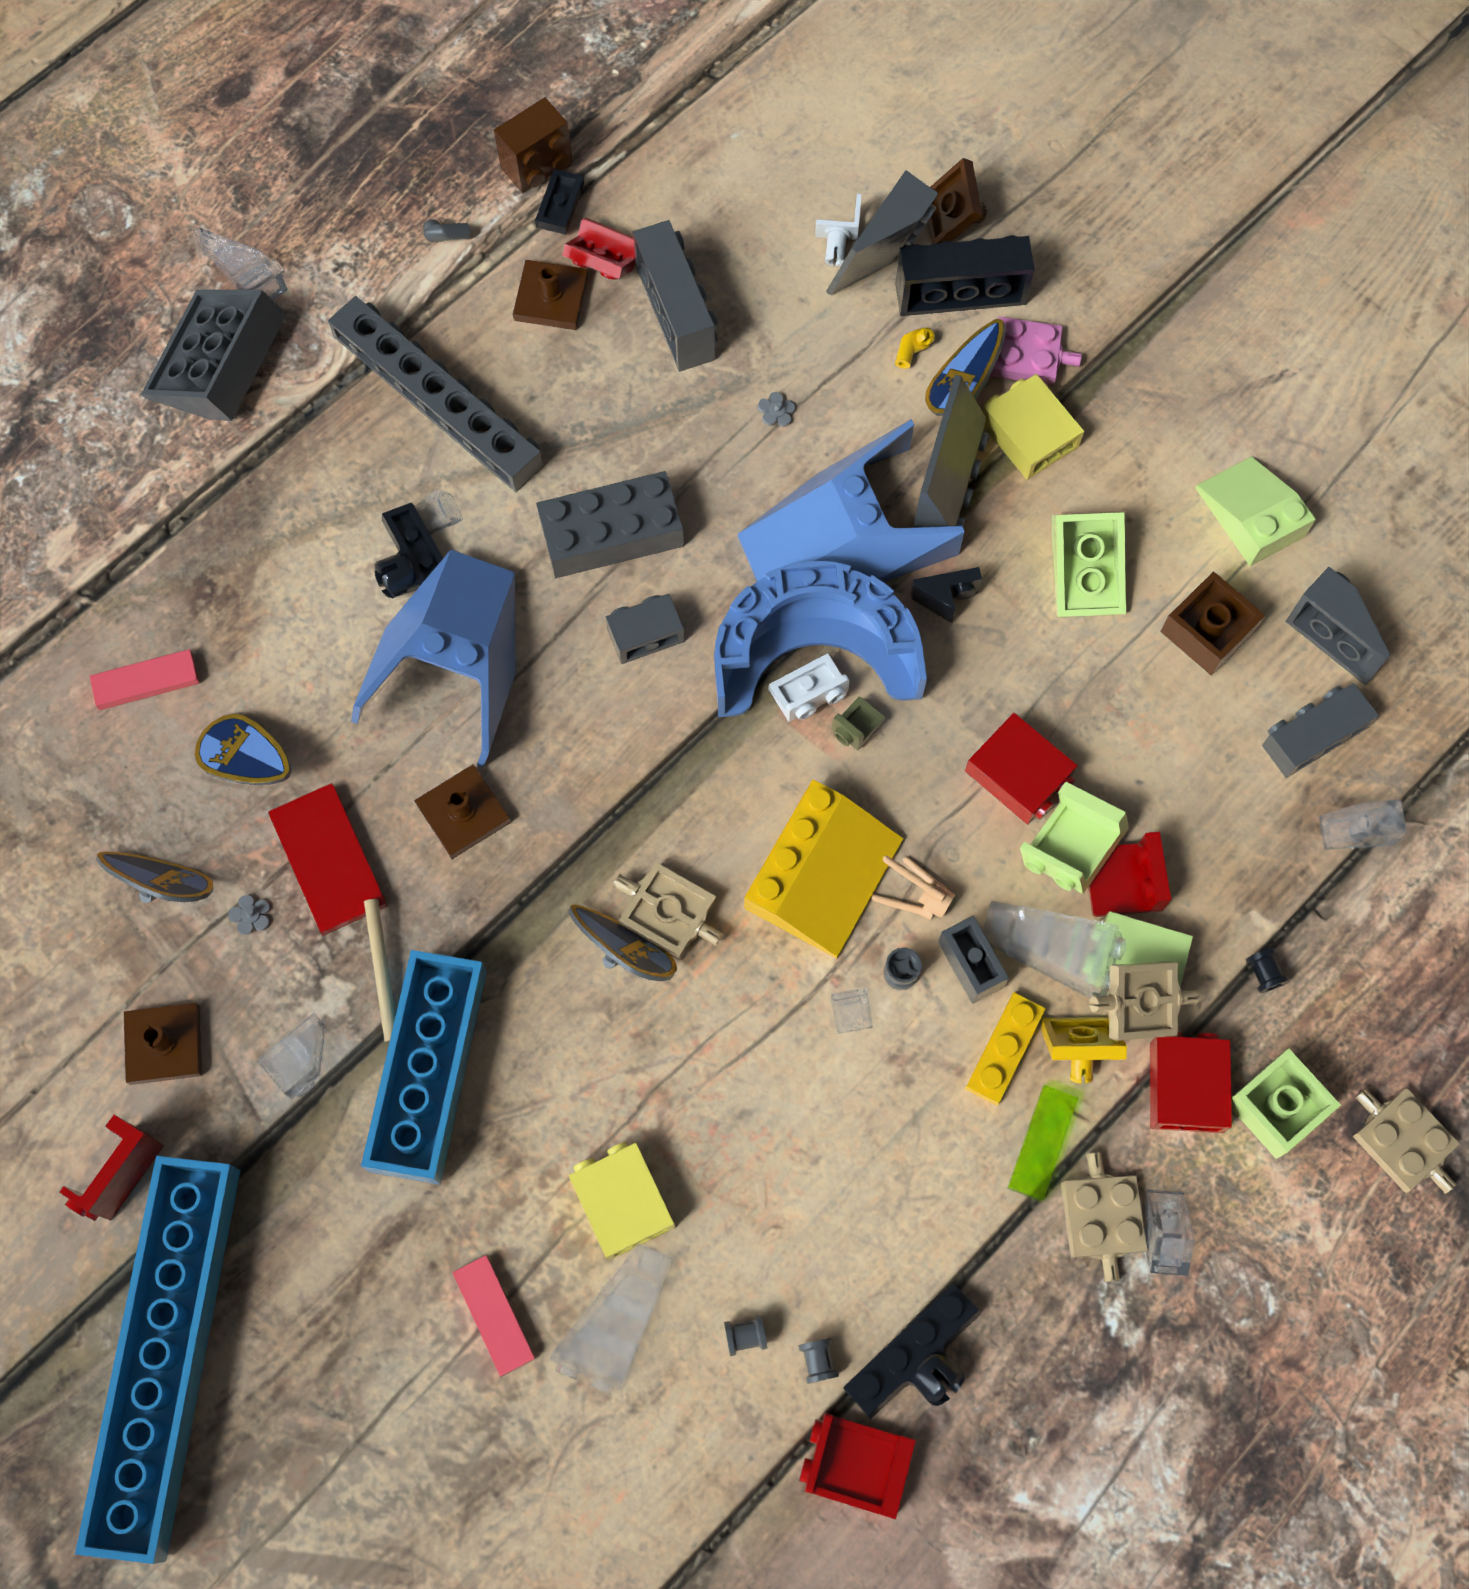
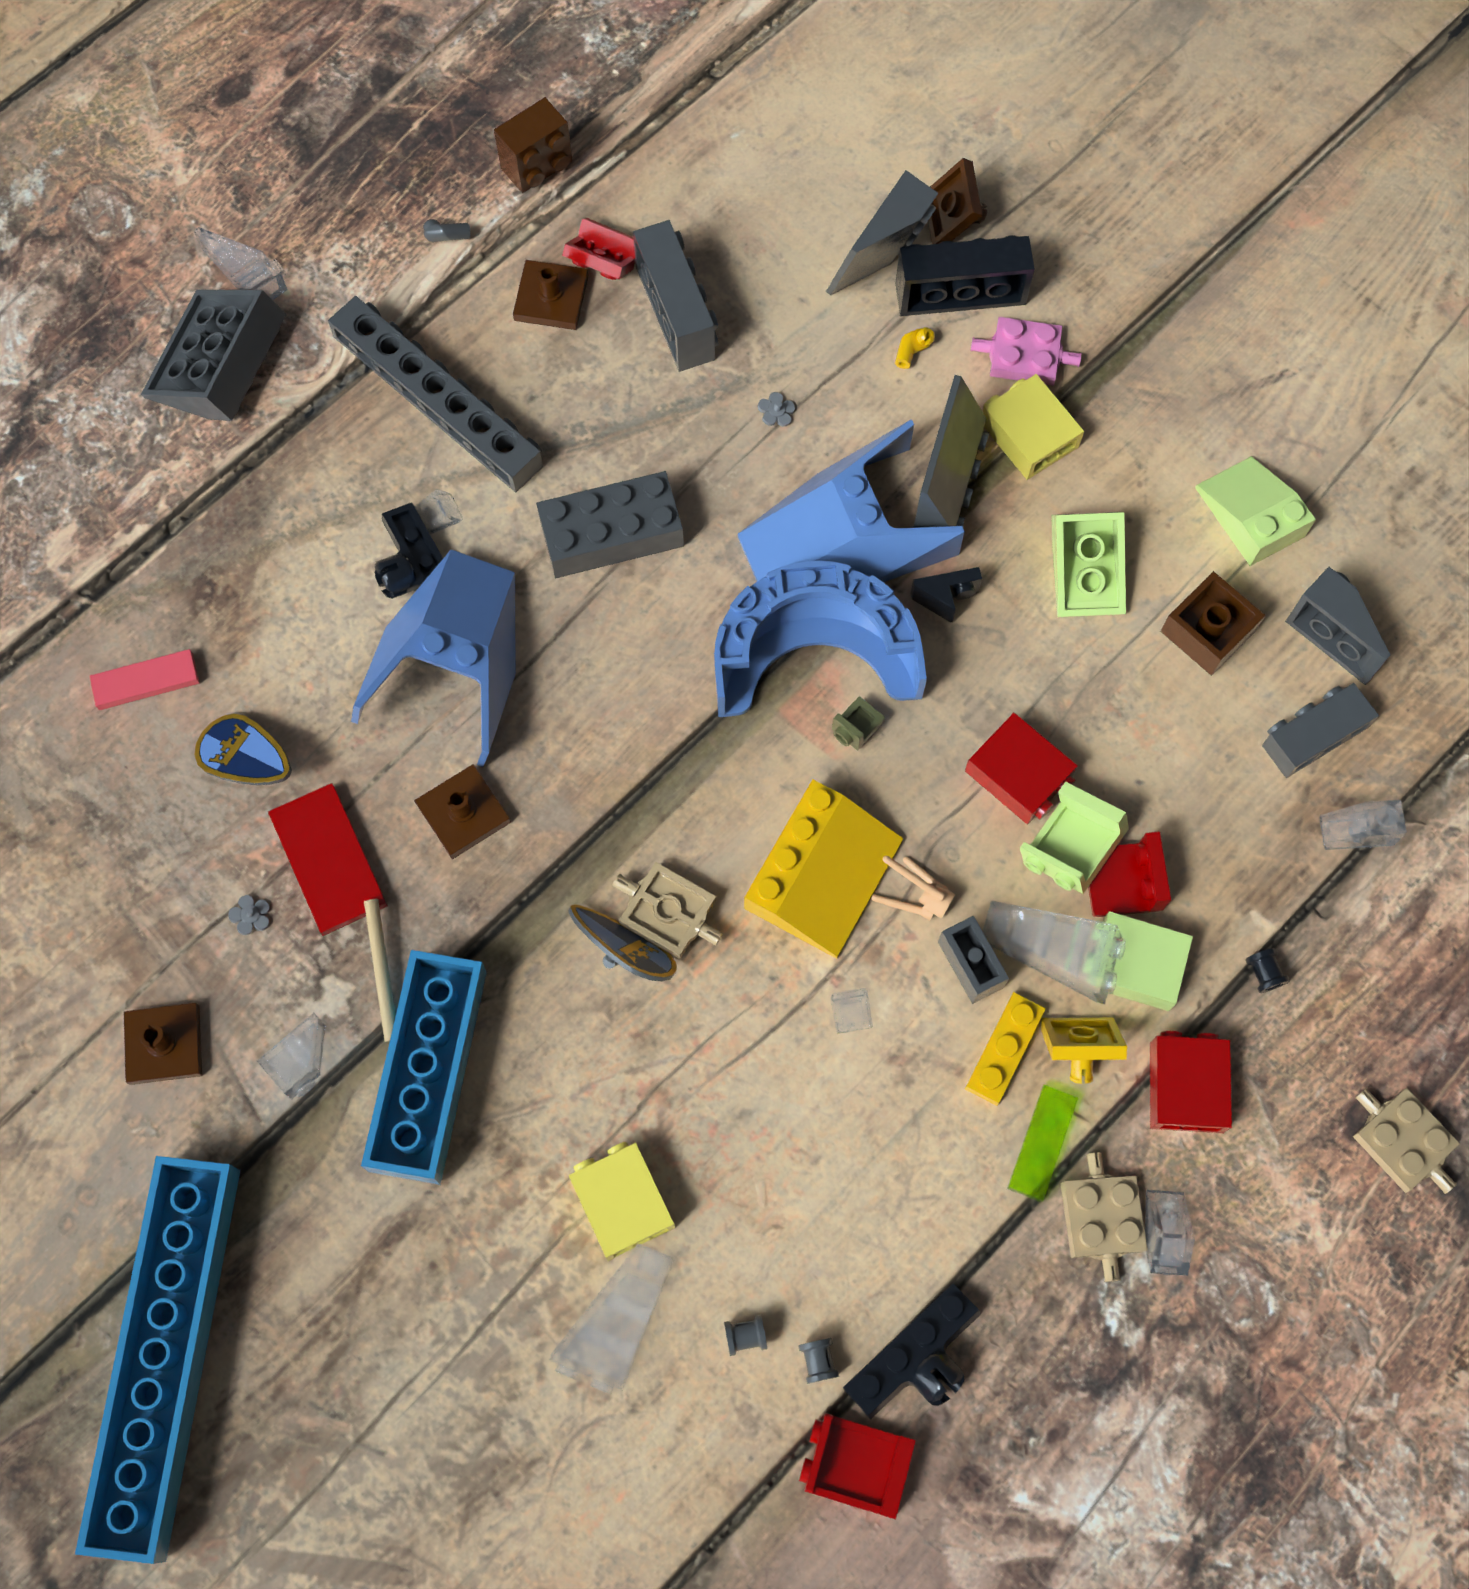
(117, 1175): red panel -> none
(156, 877): shield -> none
(493, 1316): coral tile -> none
(559, 201): black plate -> none
(645, 628): dark grey brick -> none
(809, 687): white bracket -> none
(837, 233): white bracket -> none
(906, 962): dark grey wheel -> none
(972, 361): shield -> none
(1143, 1000): tan plate -> none
(1283, 1104): yellowish green brick -> none

